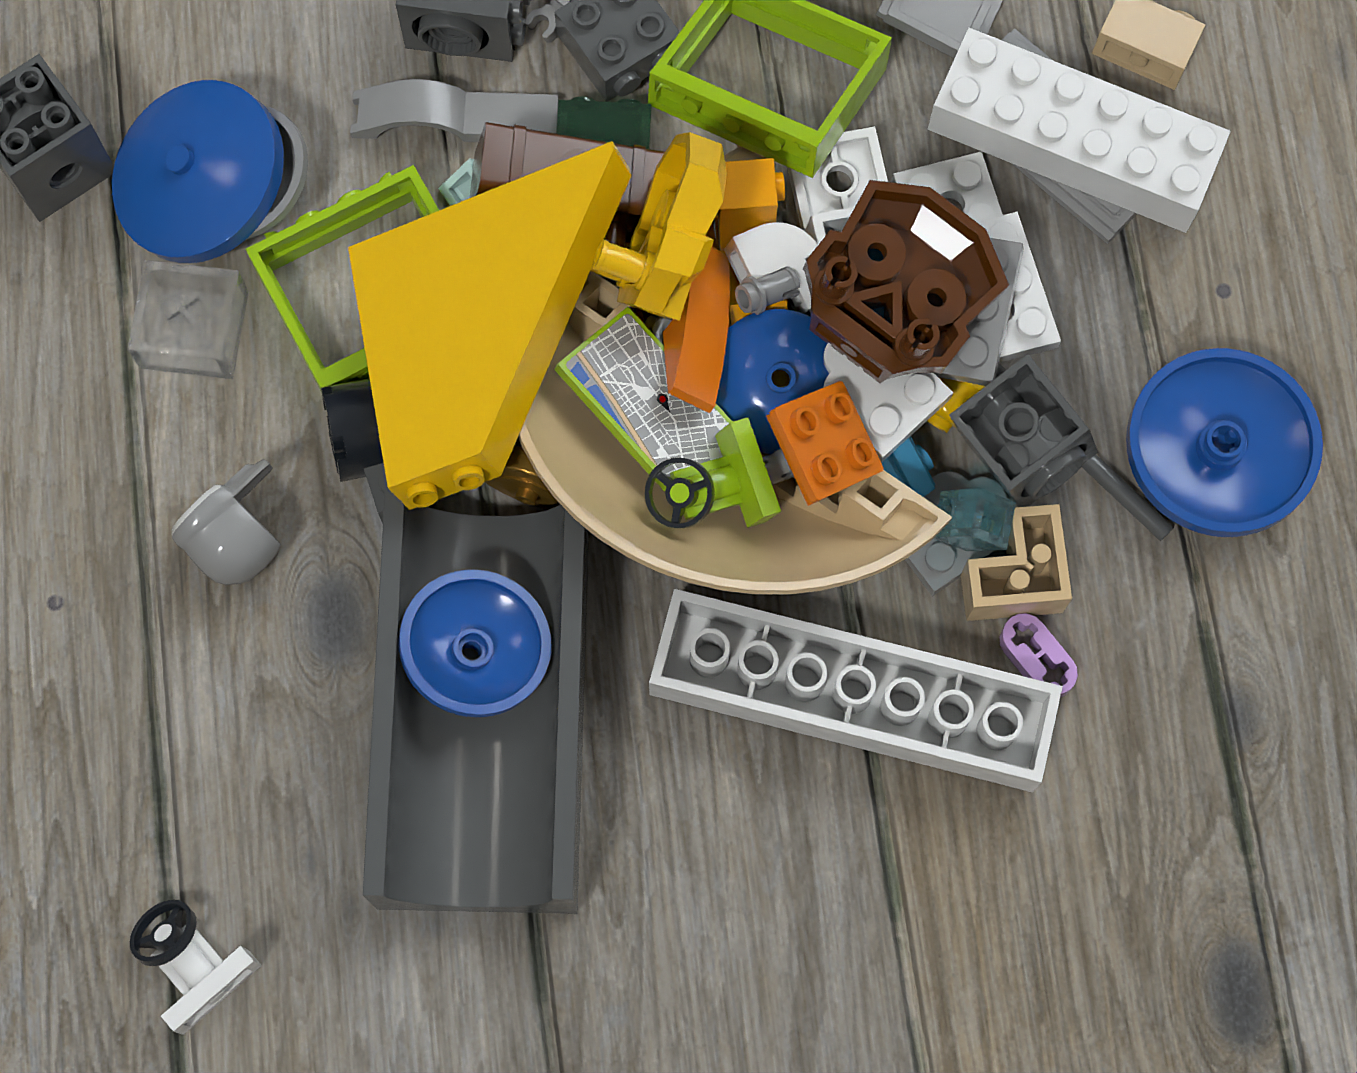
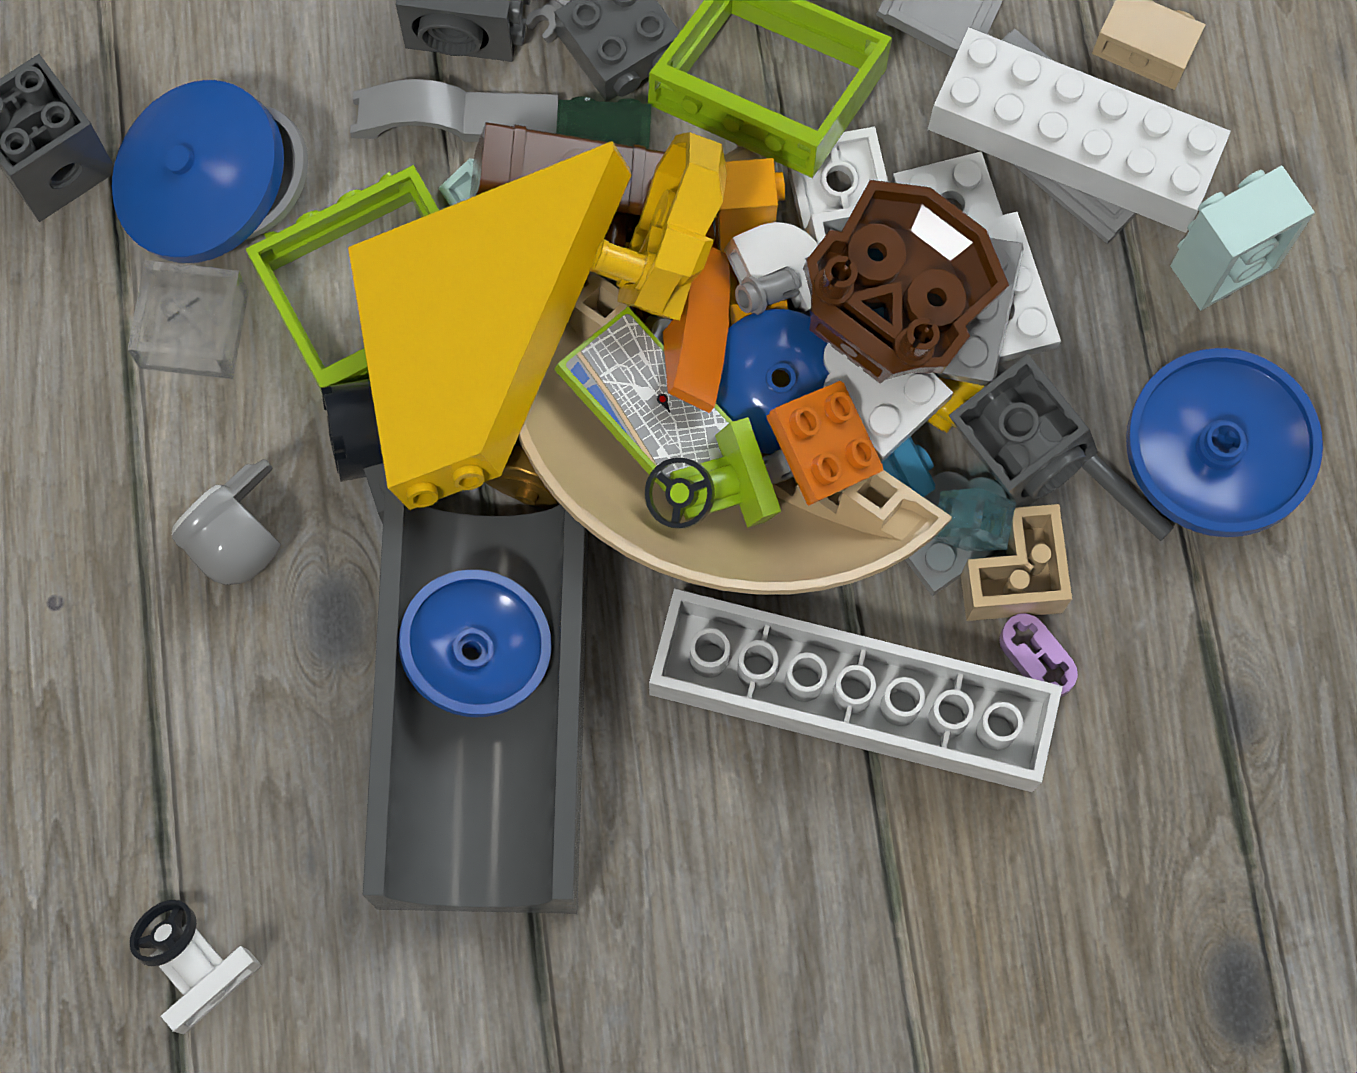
(1240, 236): none -> light aqua brick

